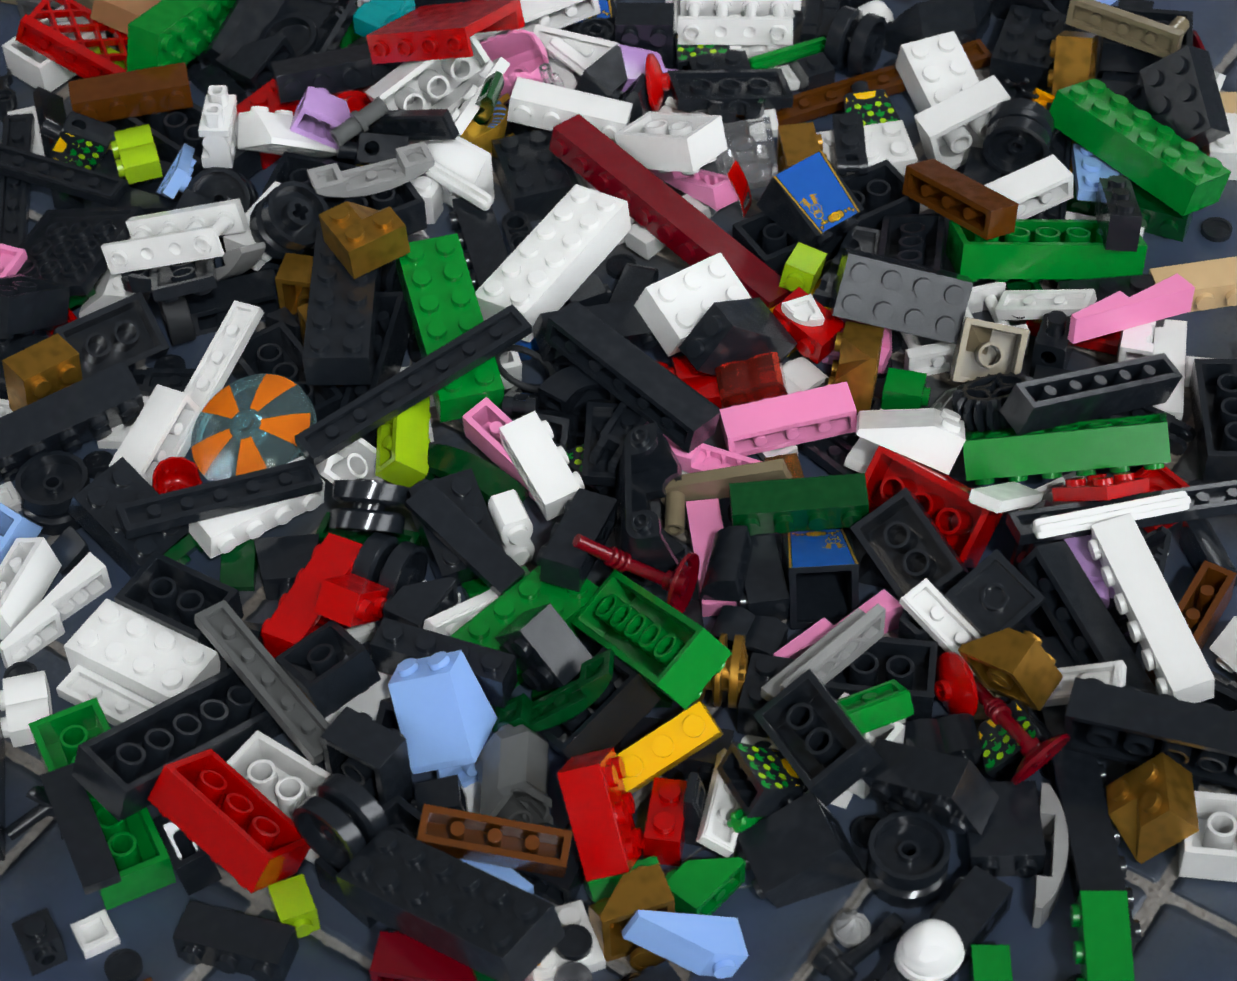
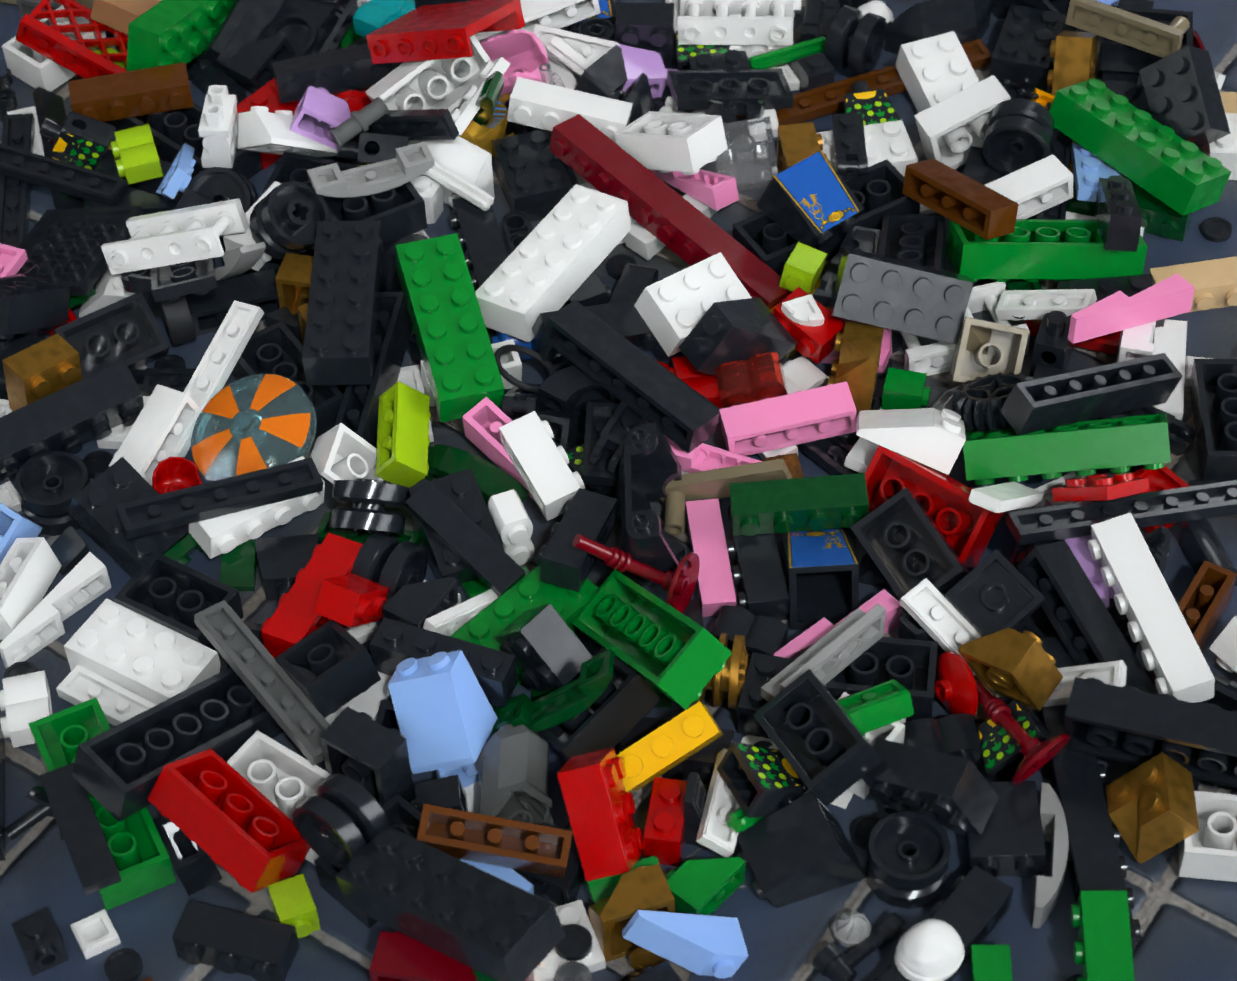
(364, 236): pearl gold slope -> none
(412, 385): black plate -> none
(656, 82): red dish -> none
(727, 565): black brick -> none
(741, 186): red sticker -> none
(1083, 519): white axle -> none

